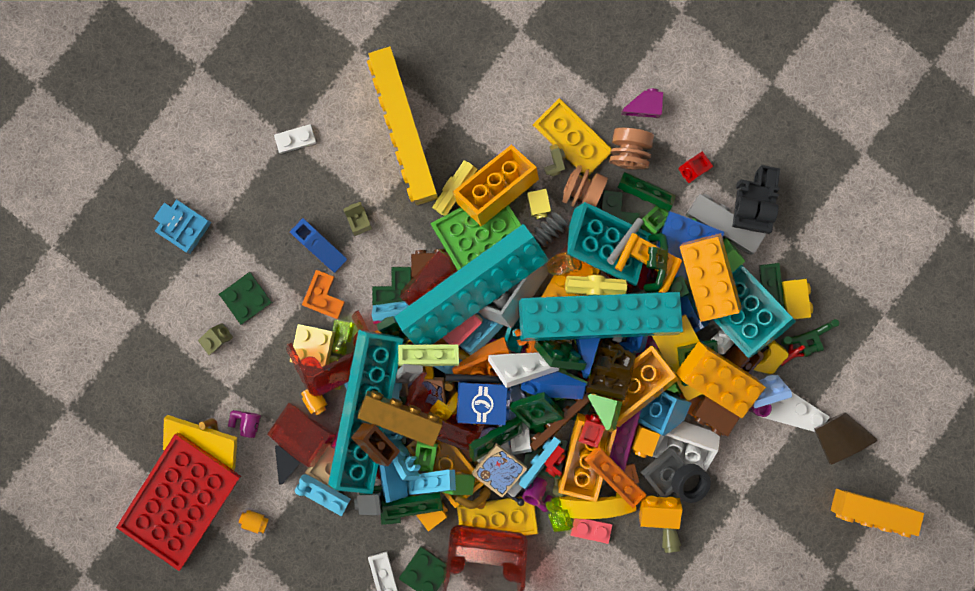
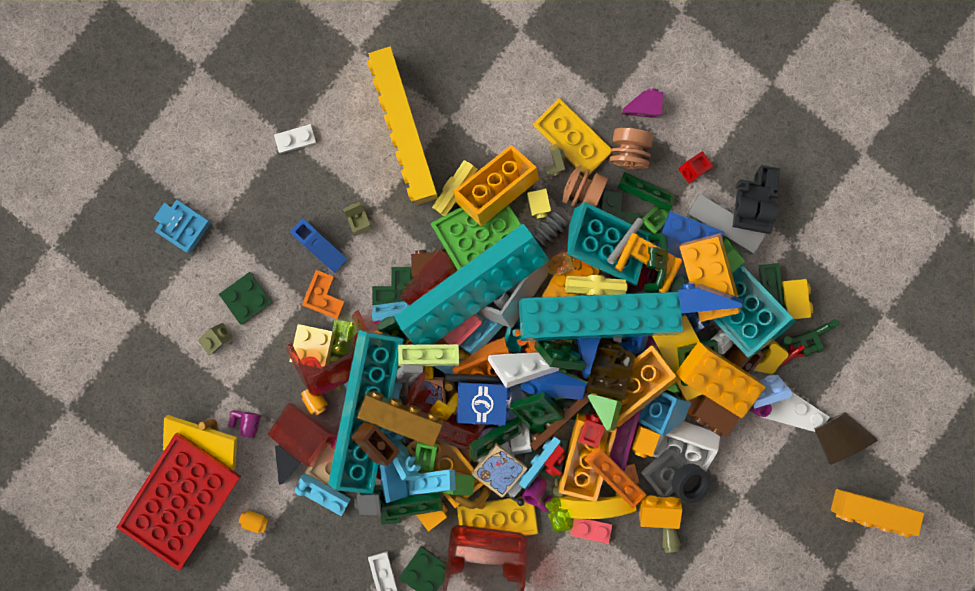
(703, 298): none -> blue slope

